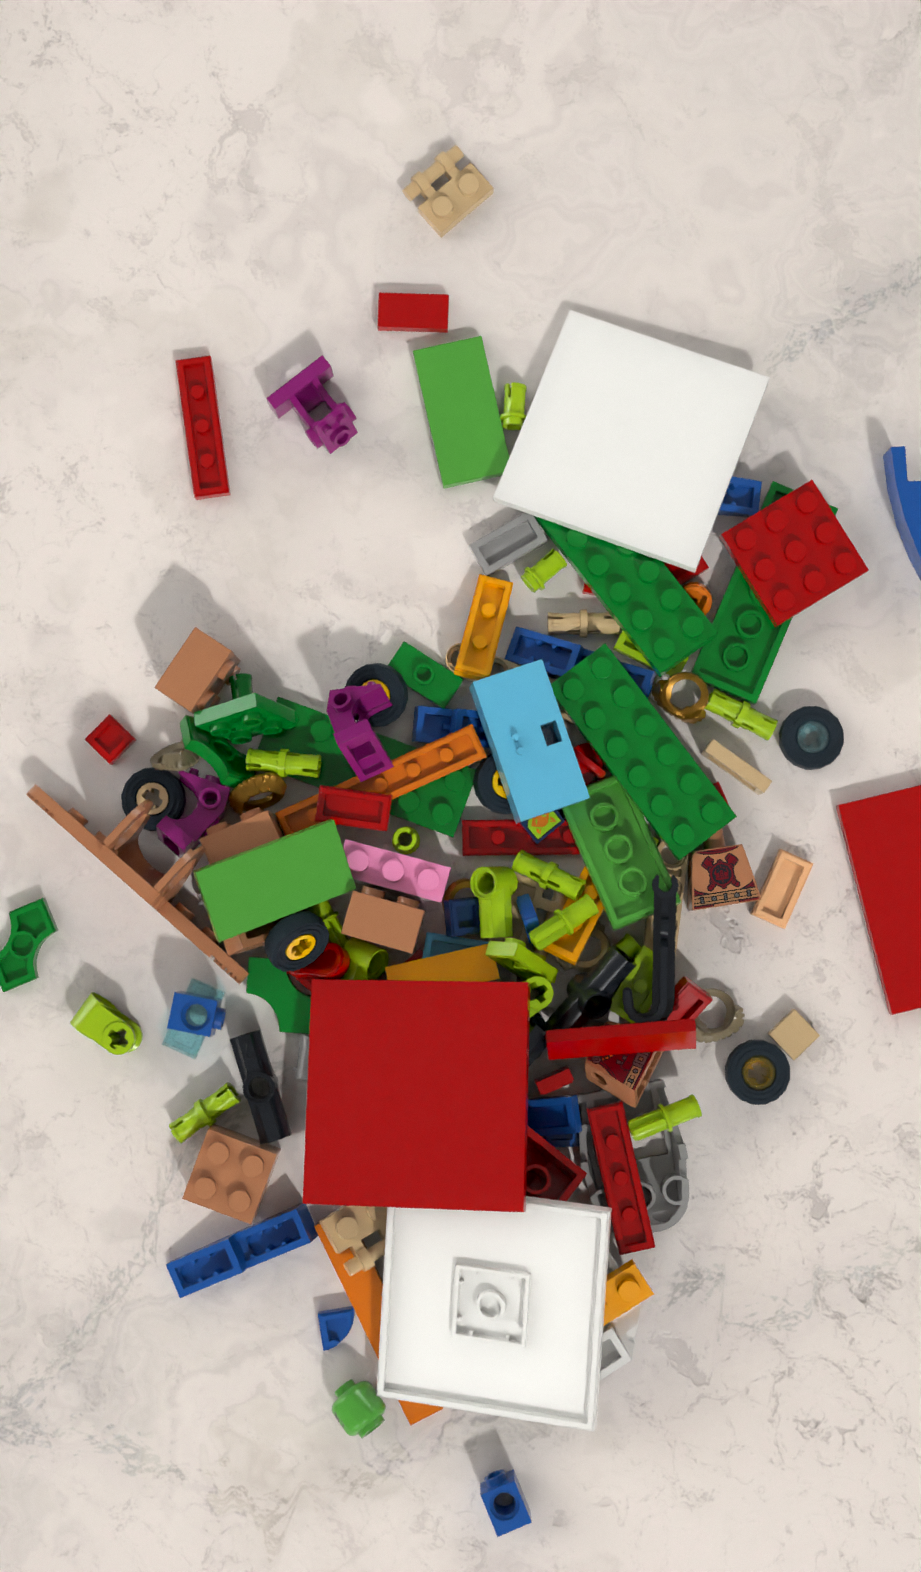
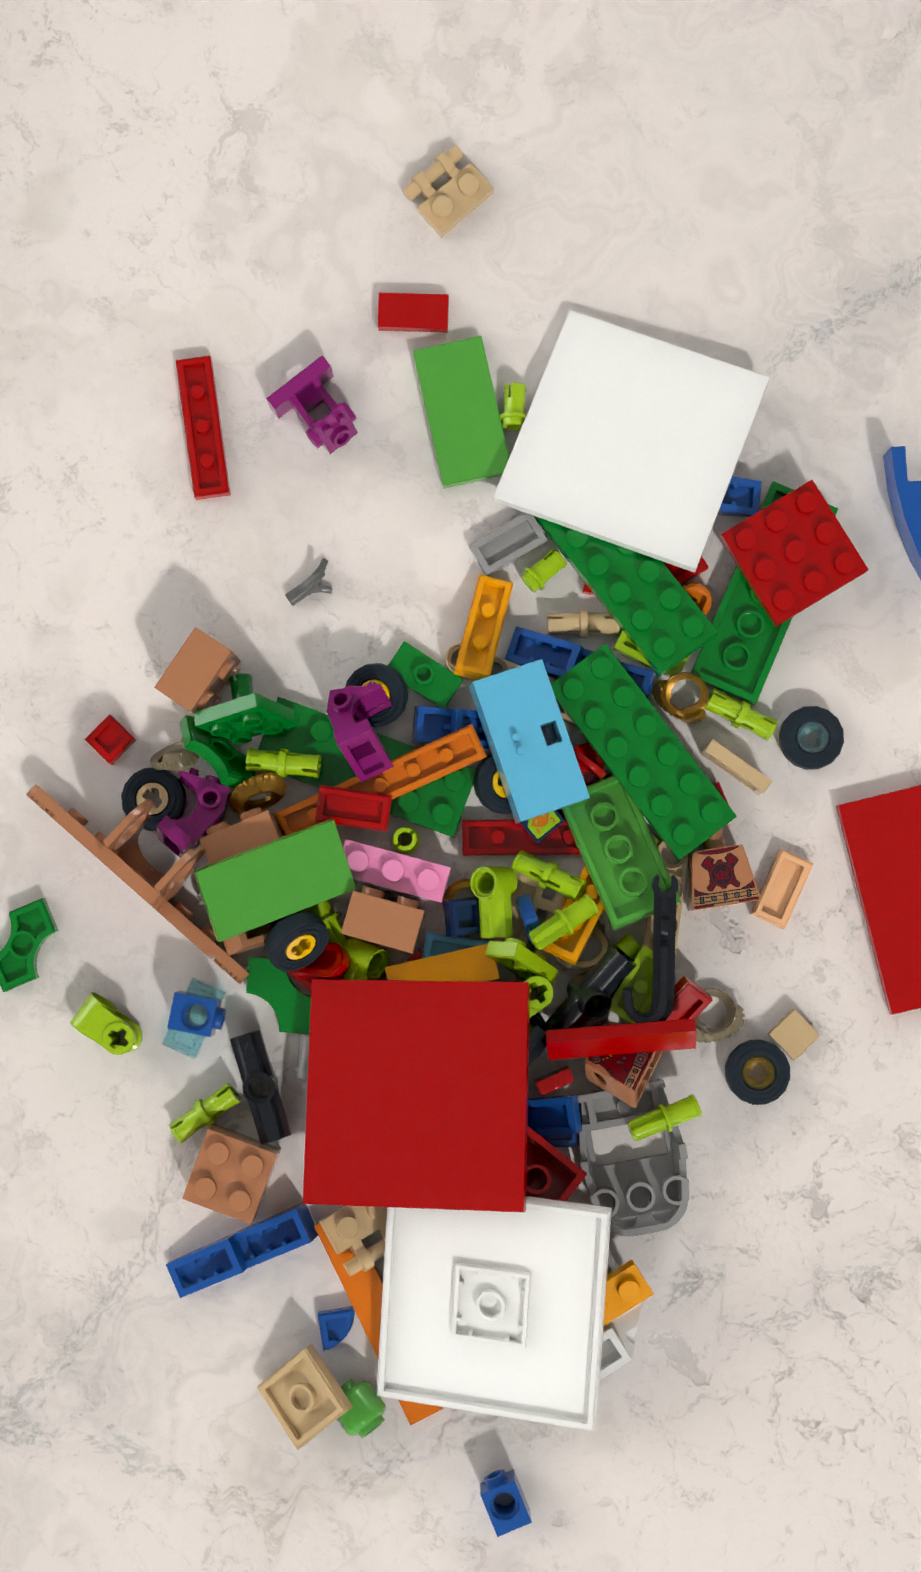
(304, 1396): none -> tan tile
(310, 585): none -> dark grey bar
(620, 1177): red tile -> none

